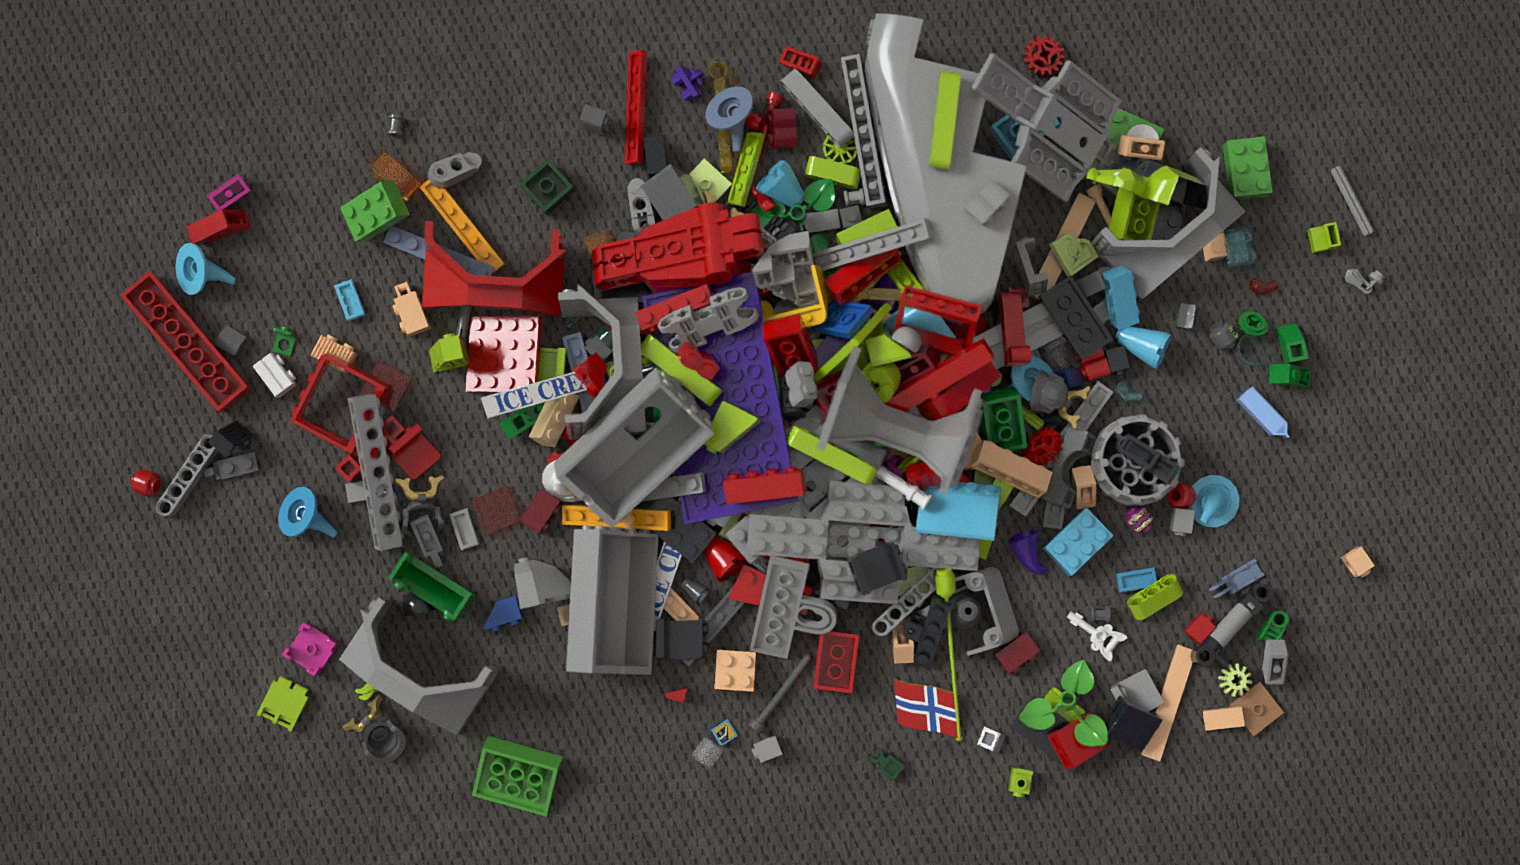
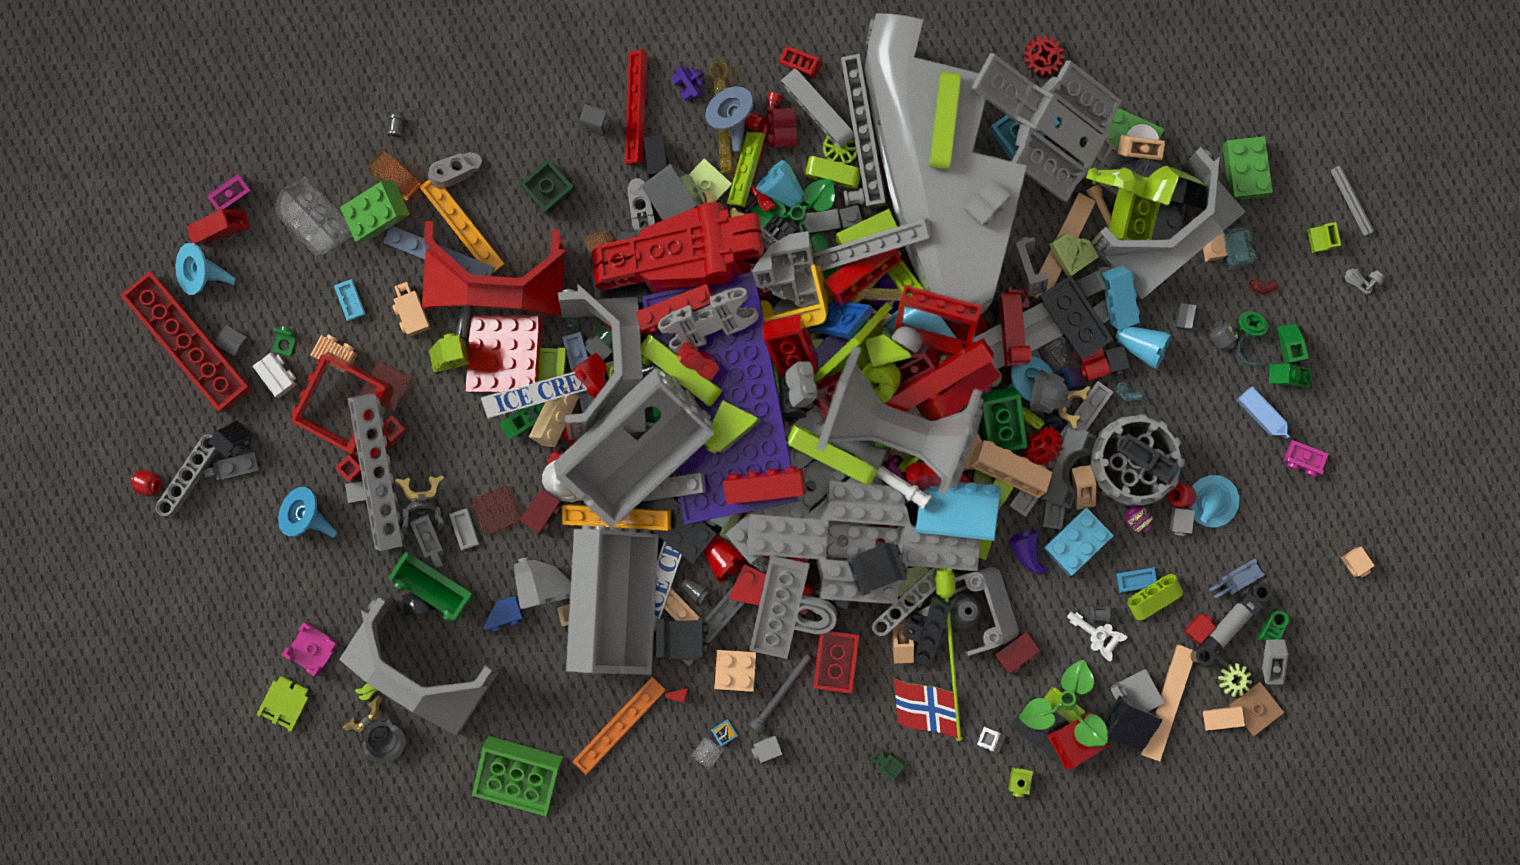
(311, 217): none -> clear windscreen
(413, 452): red bracket -> none
(619, 725): none -> orange tile
(1305, 458): none -> dark pink bracket

